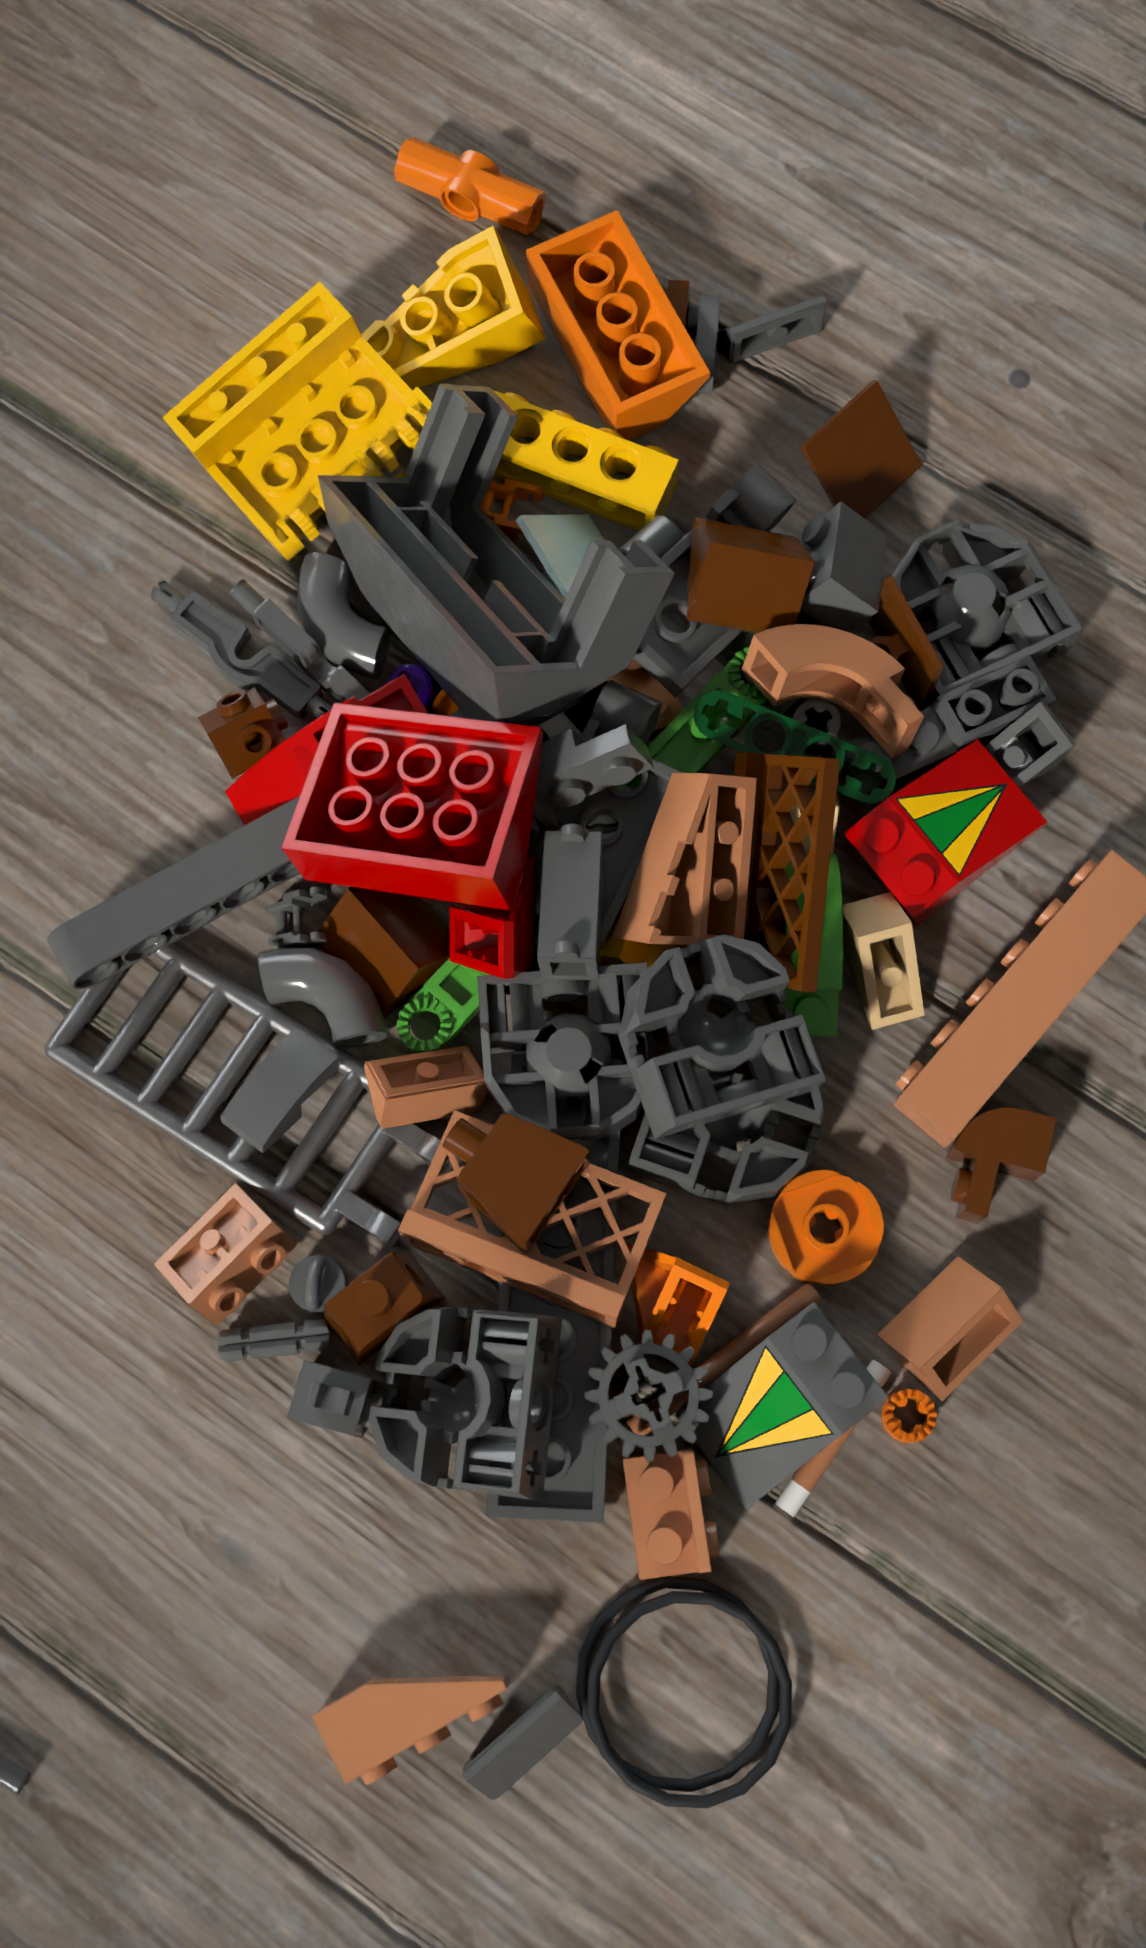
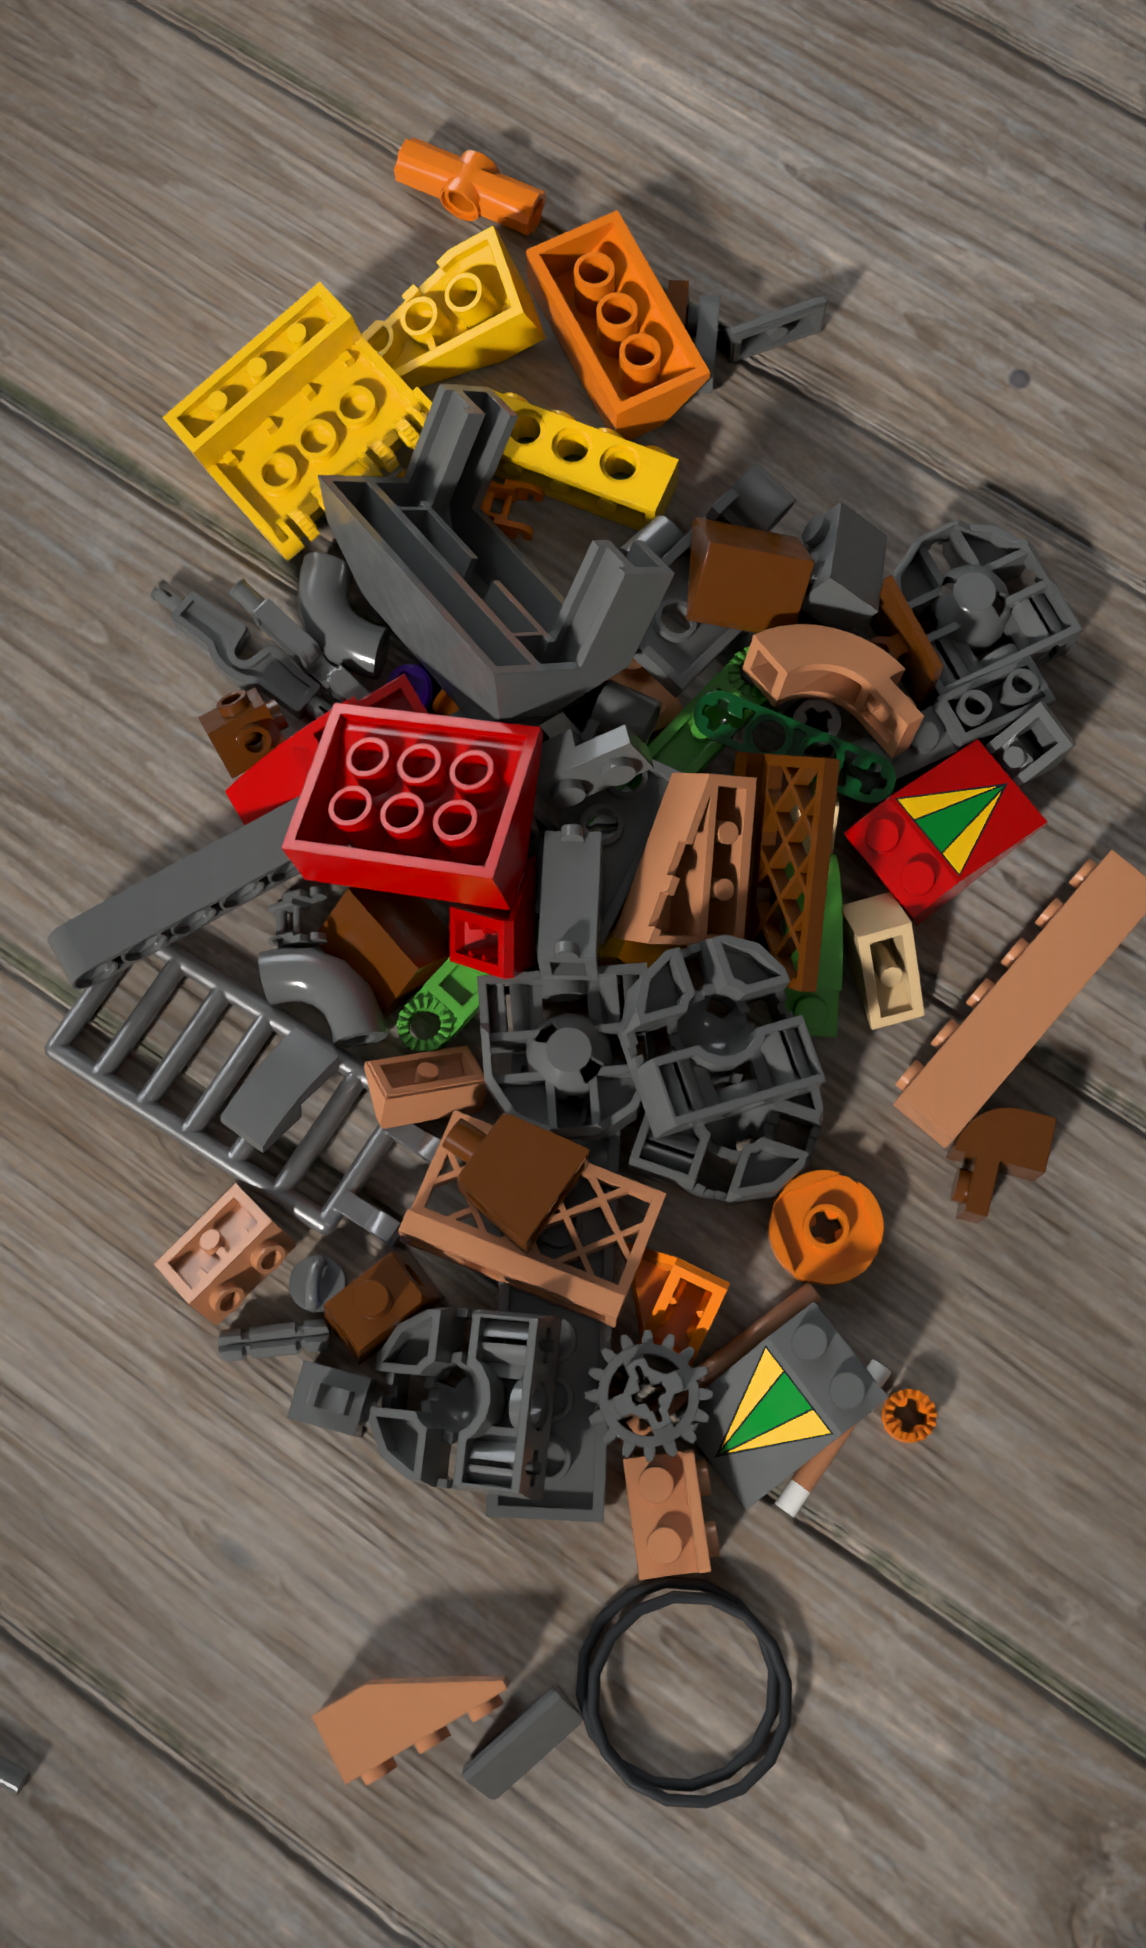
(560, 544): light aqua piece -> none
(862, 452): reddish brown piece -> none
(951, 1327): nougat brick -> none

